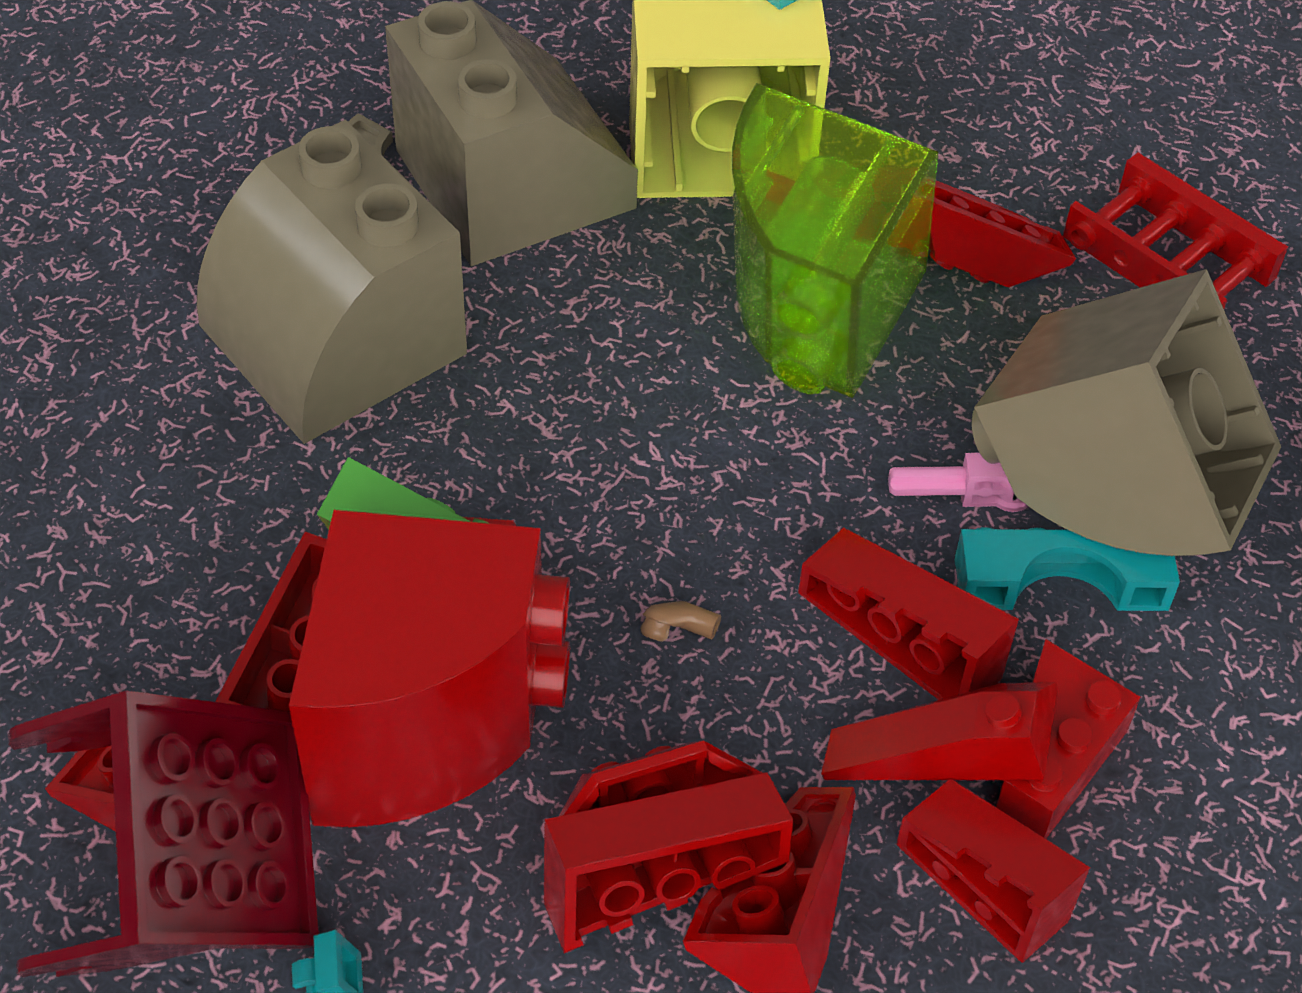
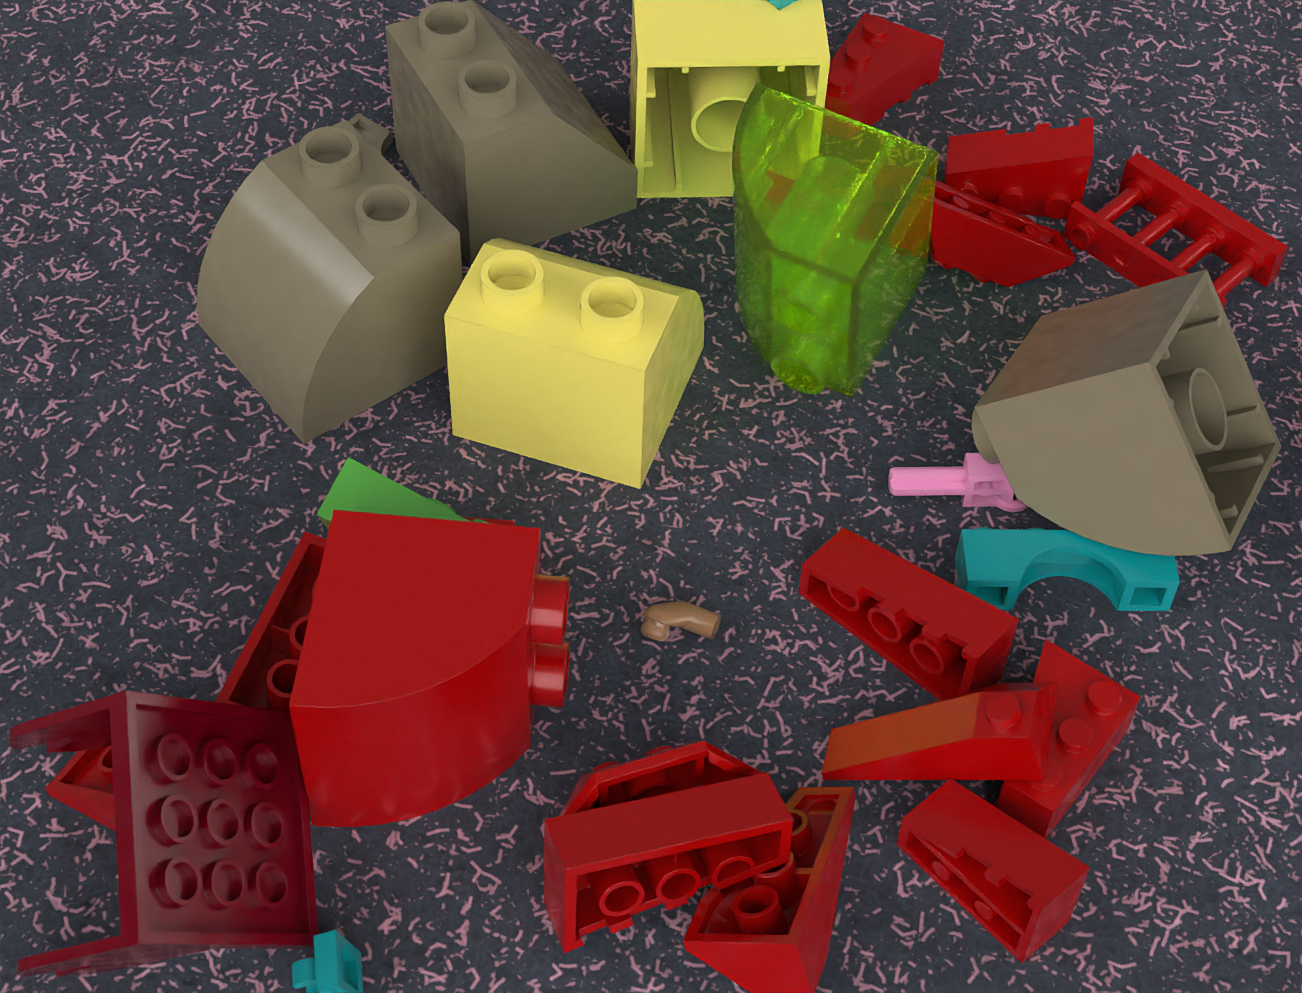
(569, 359): none -> light yellow brick
(879, 68): none -> red wedge
(1023, 171): none -> red wedge

